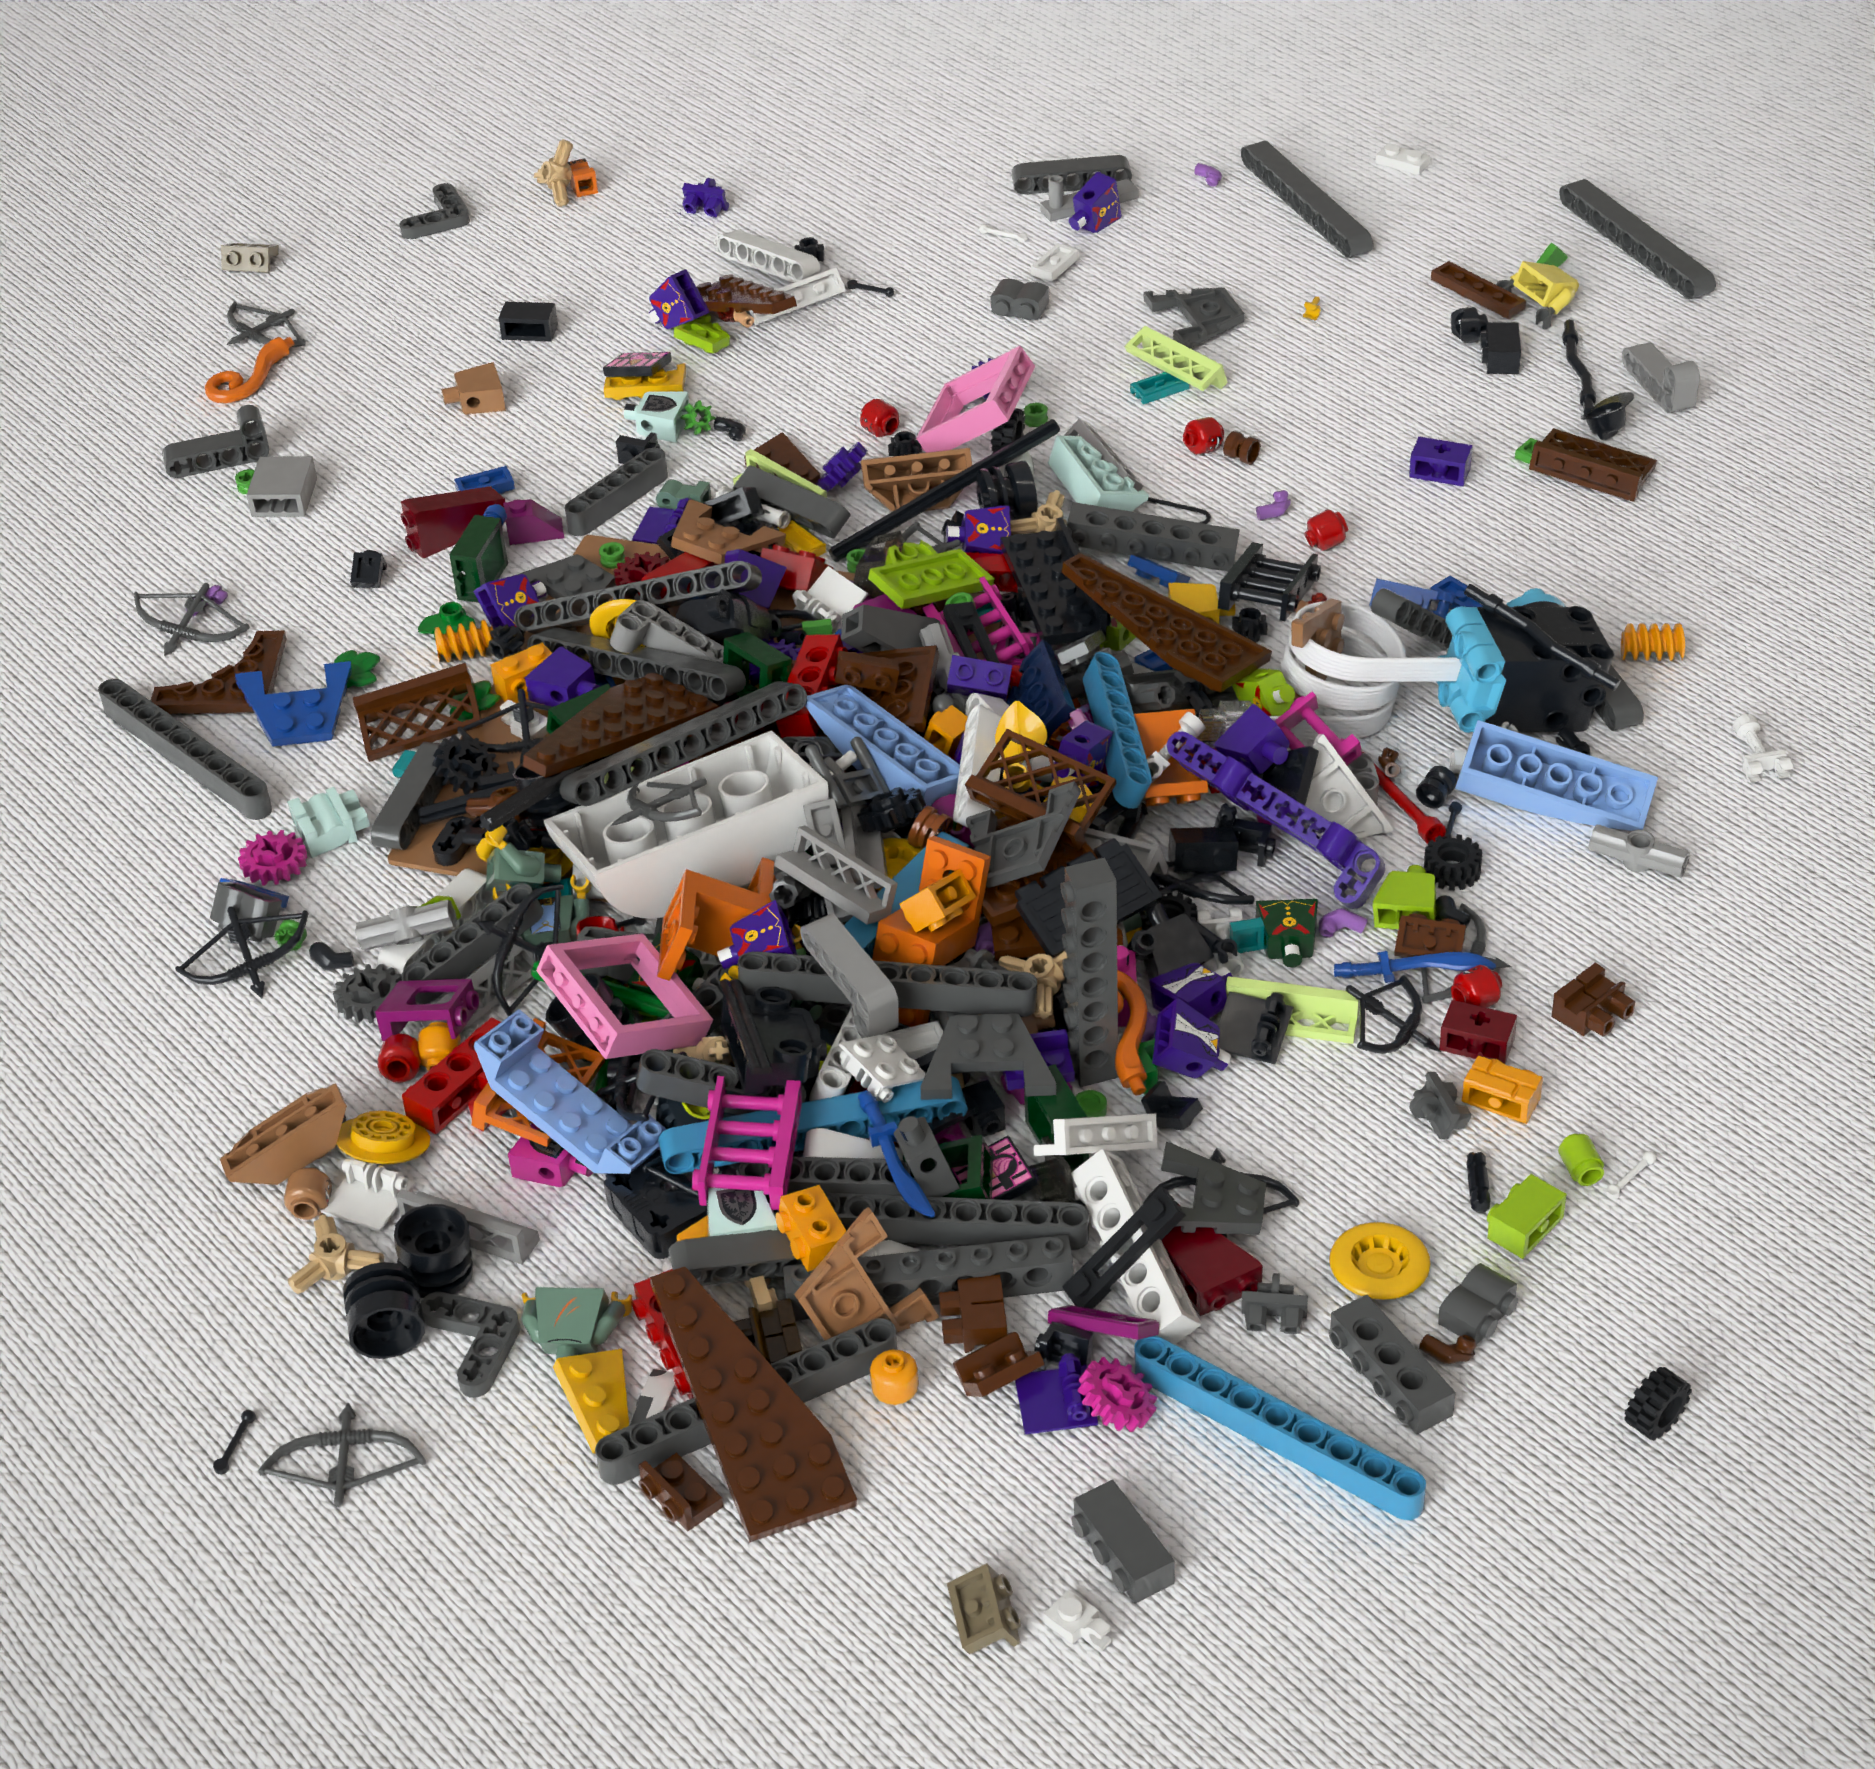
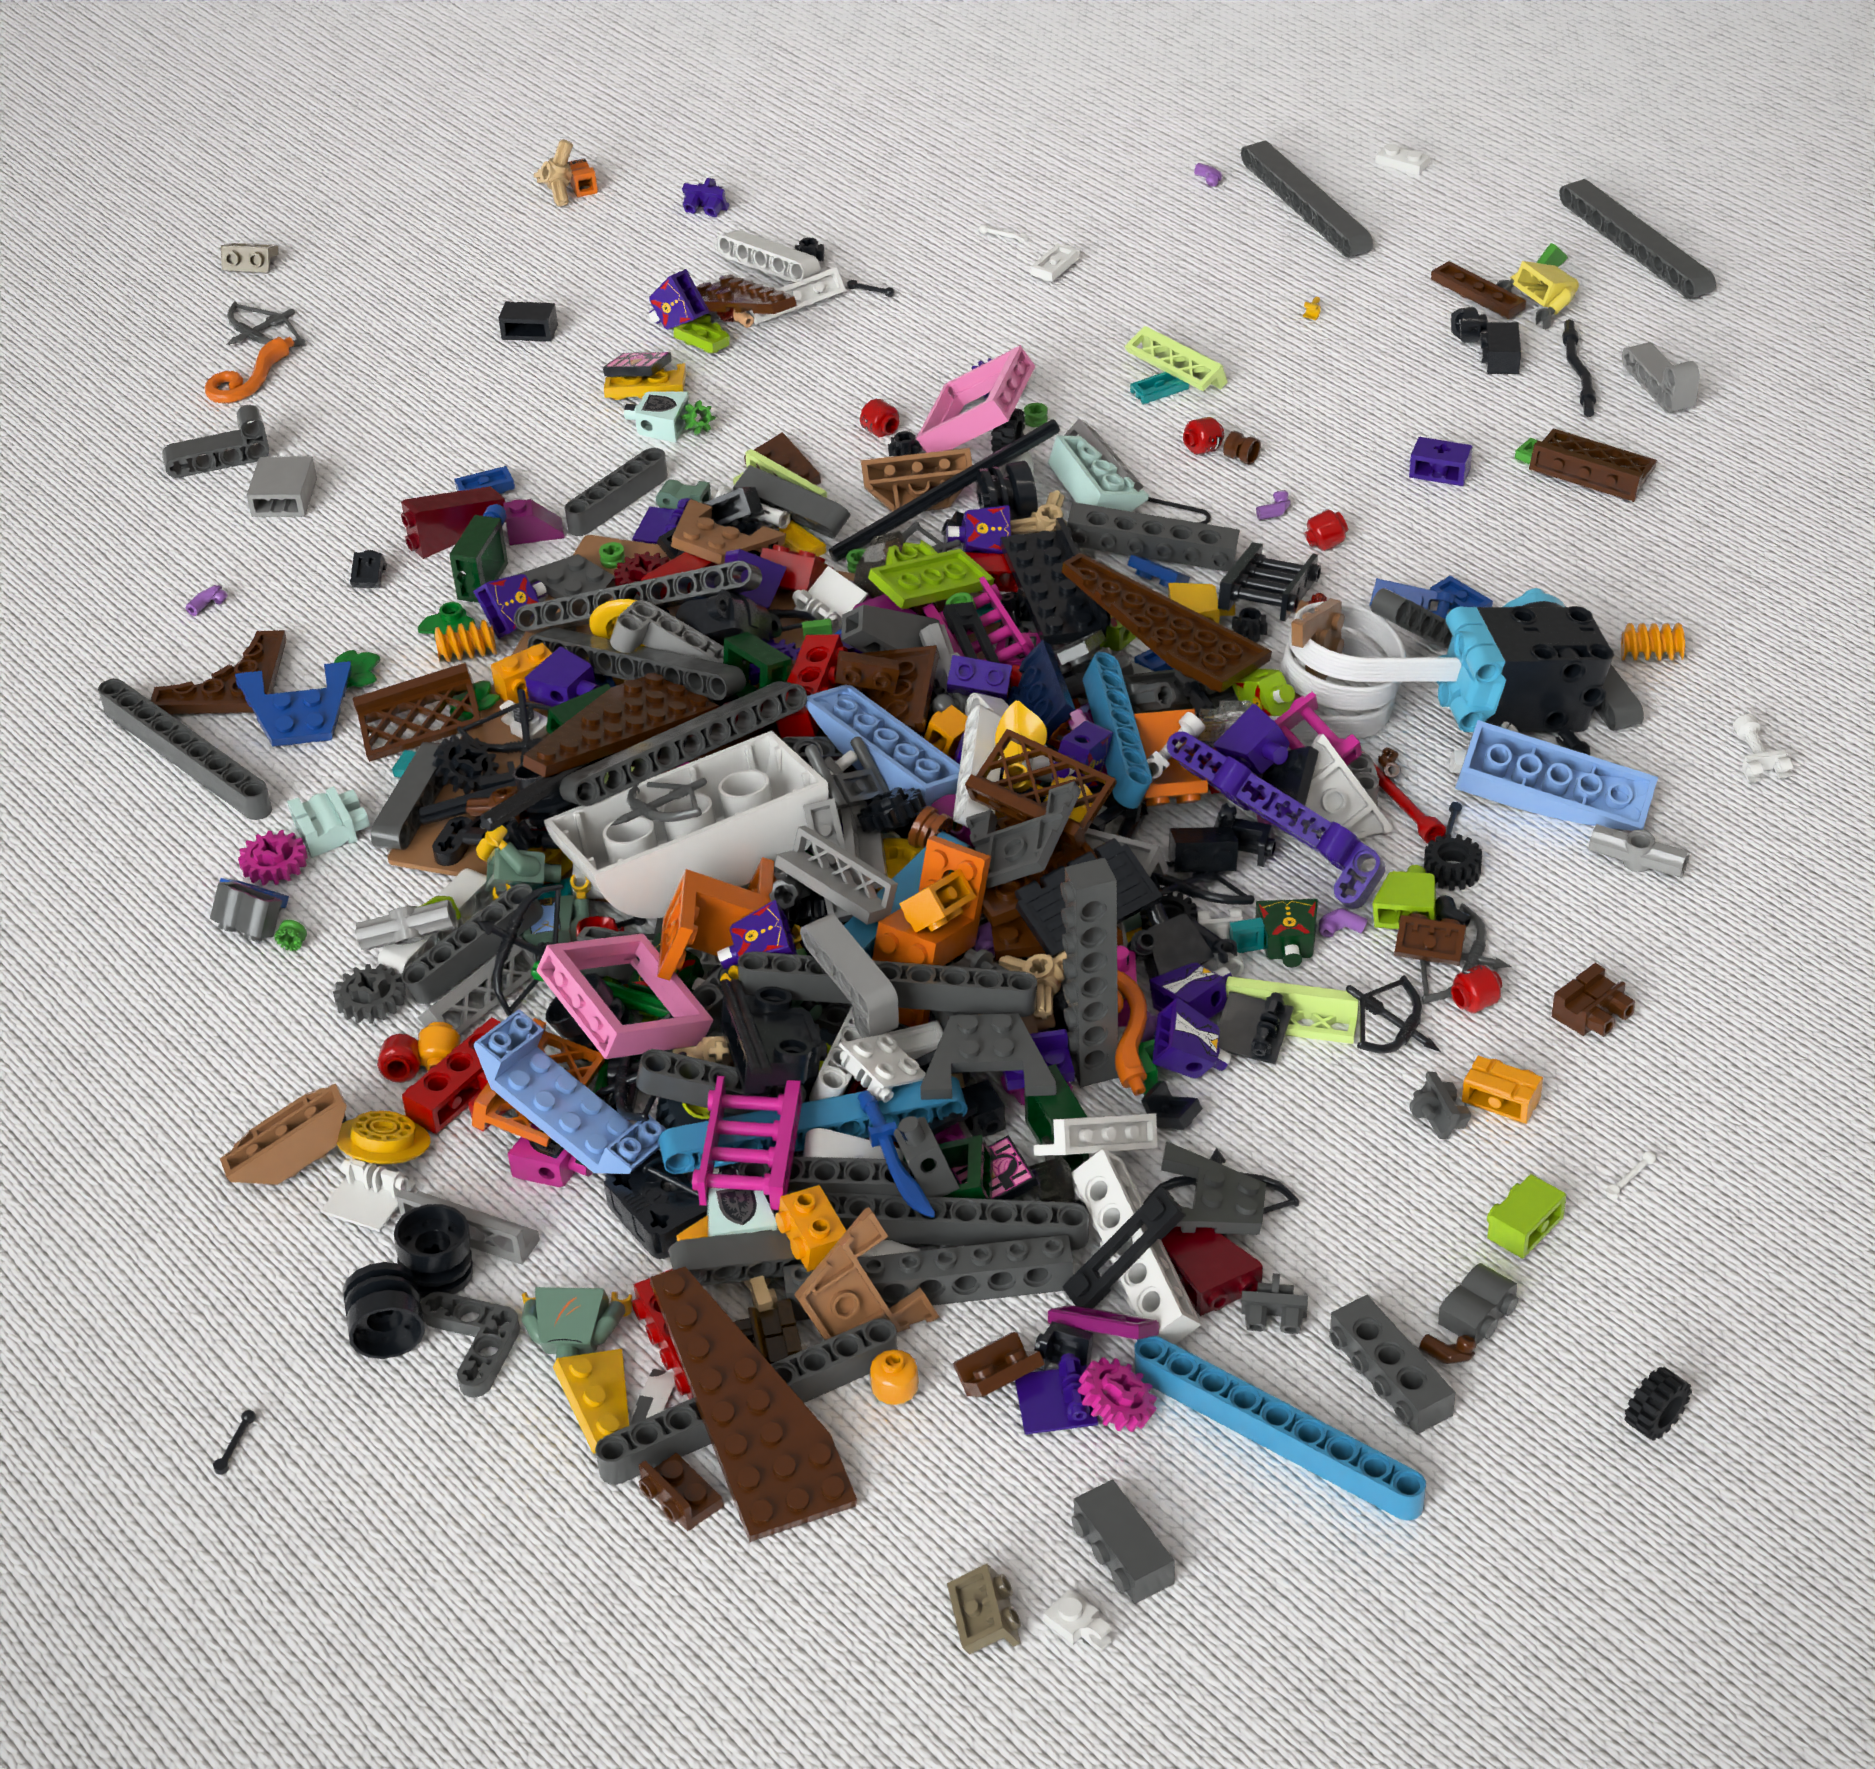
(192, 606): dark grey piece -> none
(239, 936): black piece -> none
(243, 480): bright green bush -> none
(307, 1193): medium nougat head -> none
(328, 959): black arm -> none
(331, 1258): tan bush -> none
(342, 1471): dark grey piece -> none
(401, 1005): magenta window -> none
(451, 215): dark grey beam -> none
(476, 390): medium nougat torso -> none
(506, 641): black gear -> none
(630, 447): black bracket -> none
(732, 426): black arm -> none
(790, 636): black arm -> none
(842, 467): dark purple gear -> none
(981, 1312): reddish brown hips -> none
(1020, 299): dark grey brick -> none
(1062, 206): light grey piece -> none
(1081, 167): dark grey beam -> none
(1092, 1103): bright green tile -> none
(1096, 204): dark purple torso -> none
(1207, 310): dark grey wing -> none
(1380, 1268): yellow wheel -> none
(1436, 787): black wheel -> none
(1451, 960): blue sword -> none
(1477, 1031): dark red brick -> none
(1478, 1181): black axle -> none
(1495, 605): black bar -> none
(1581, 1159): lime brick -> none
(1608, 415): black piece -> none

